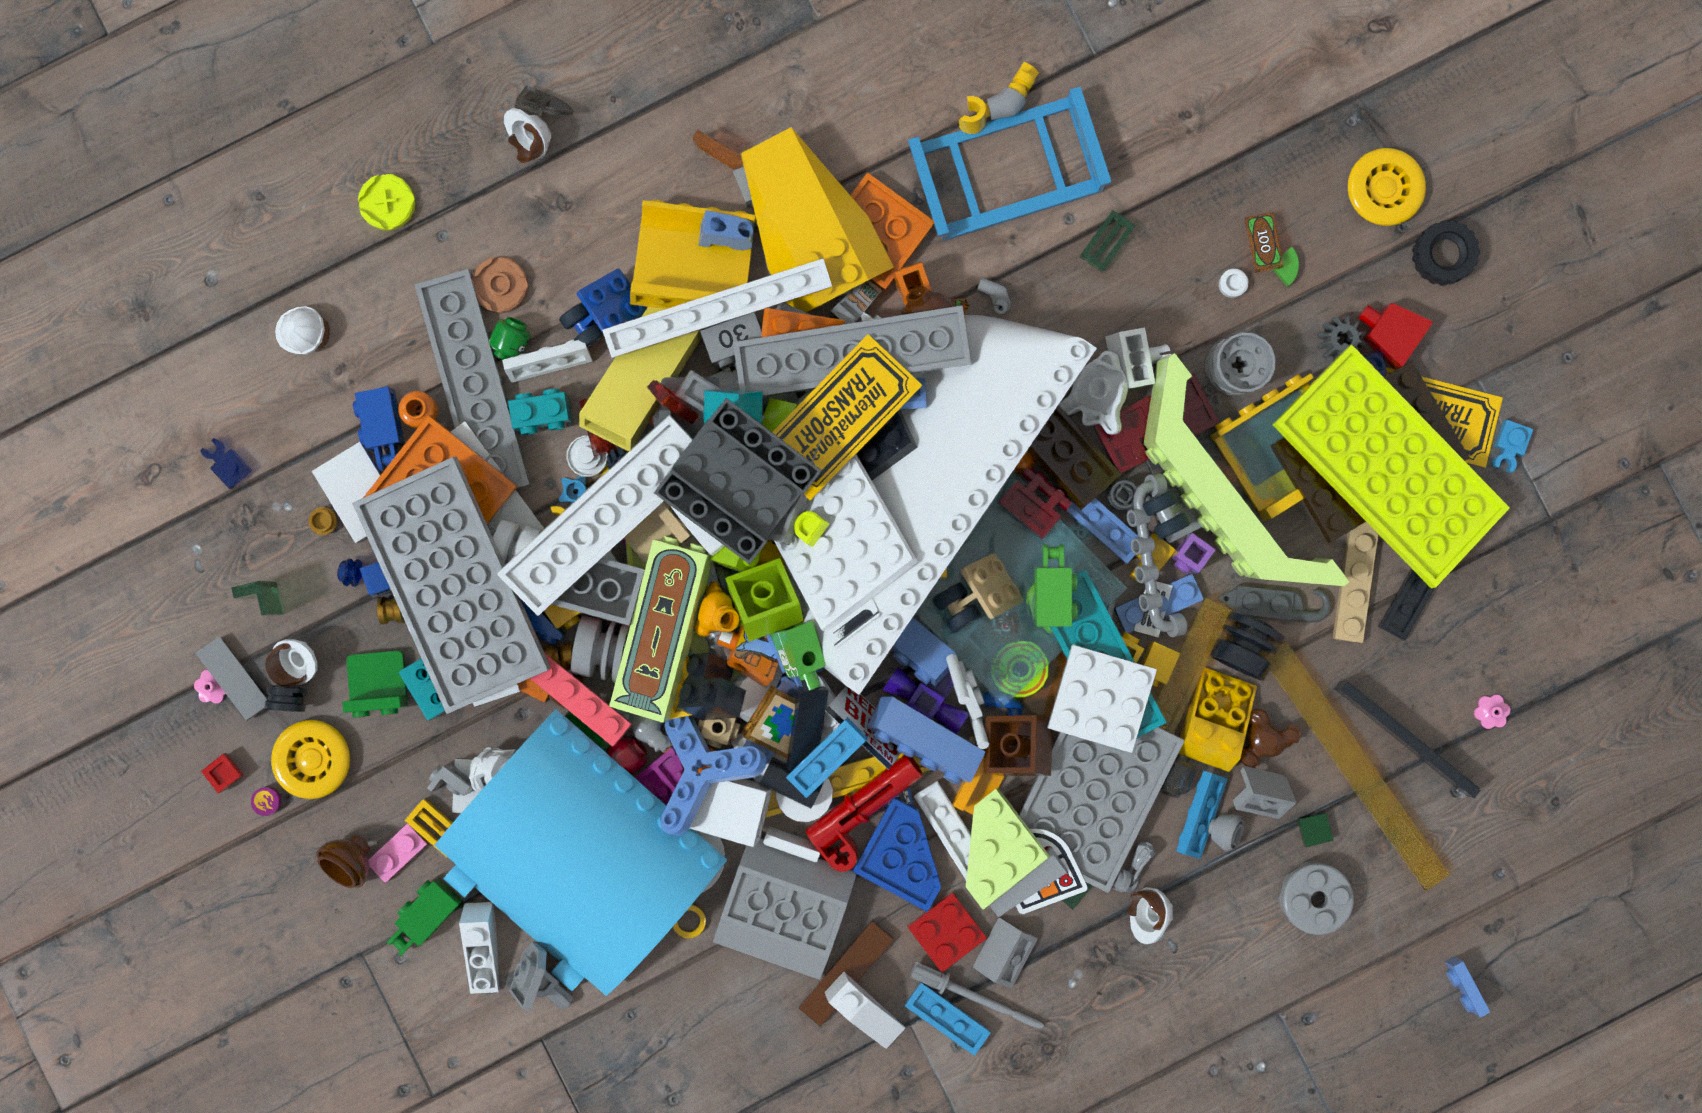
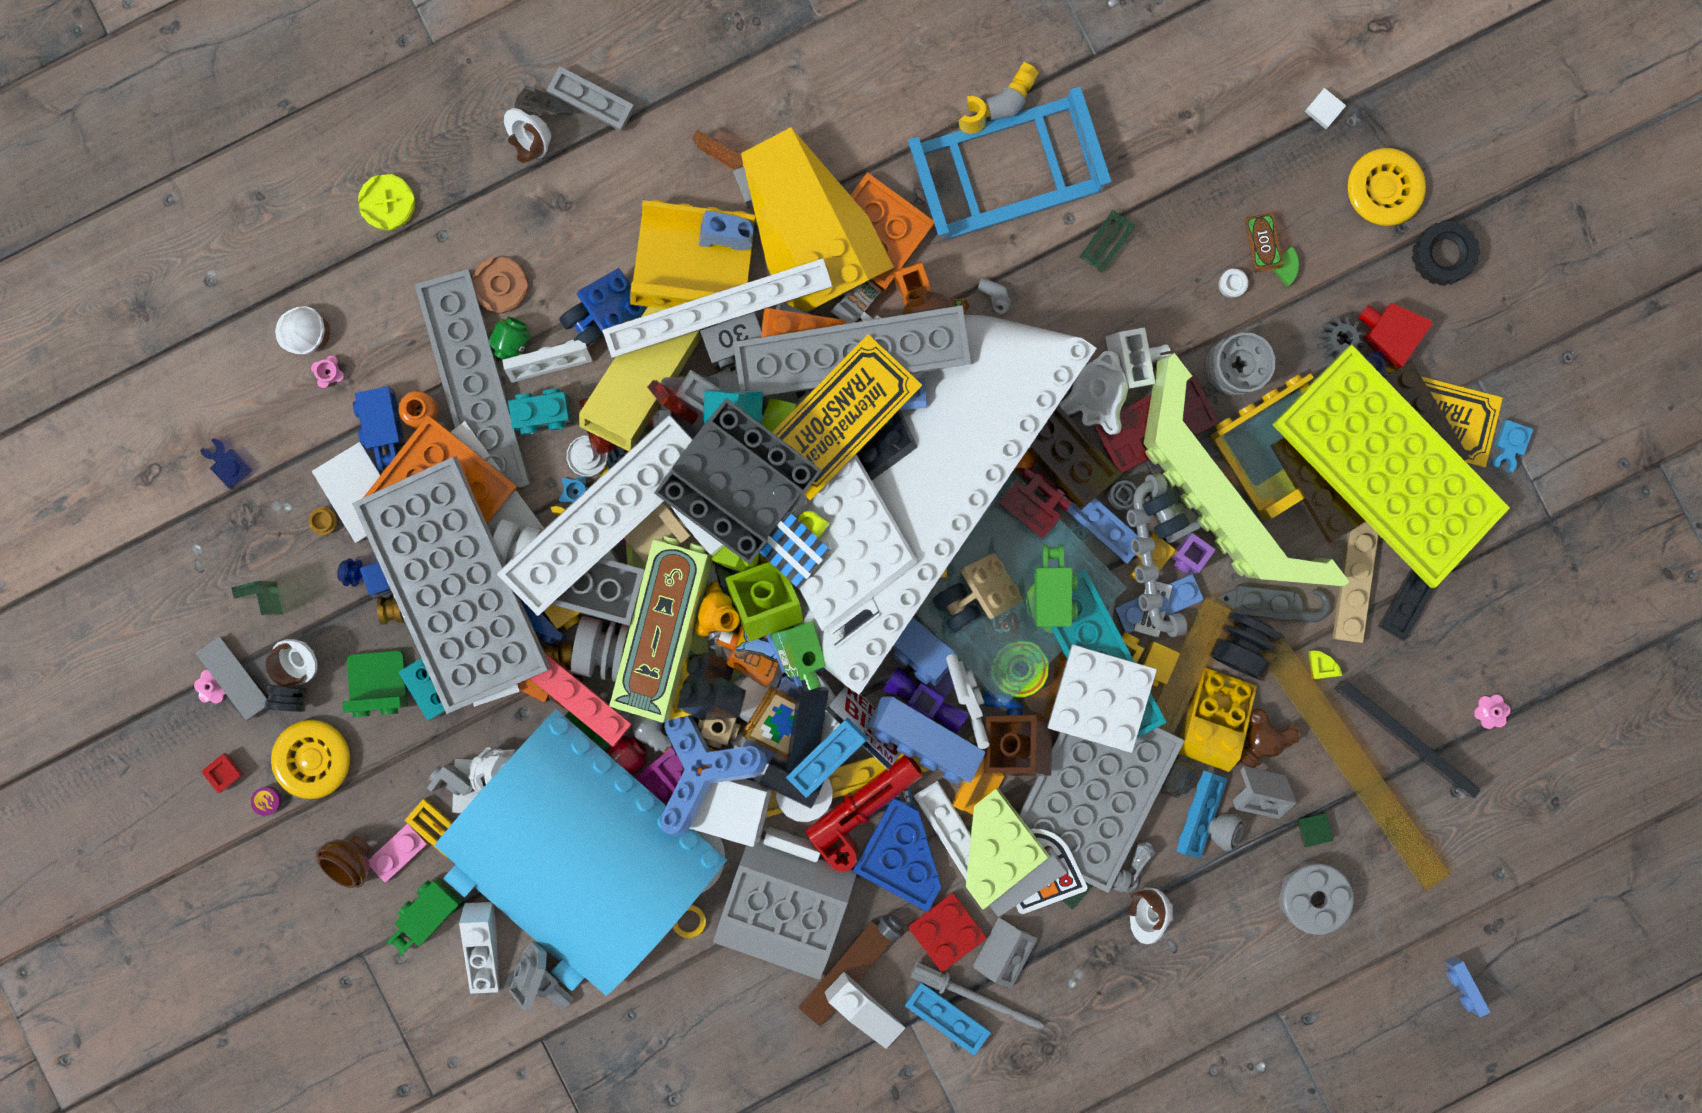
(319, 371): none -> bright pink plate
(590, 98): none -> light grey plate
(794, 550): none -> sticker
(891, 927): none -> dark grey plate
(1323, 665): none -> neon yellow tile
(1325, 108): none -> white tile

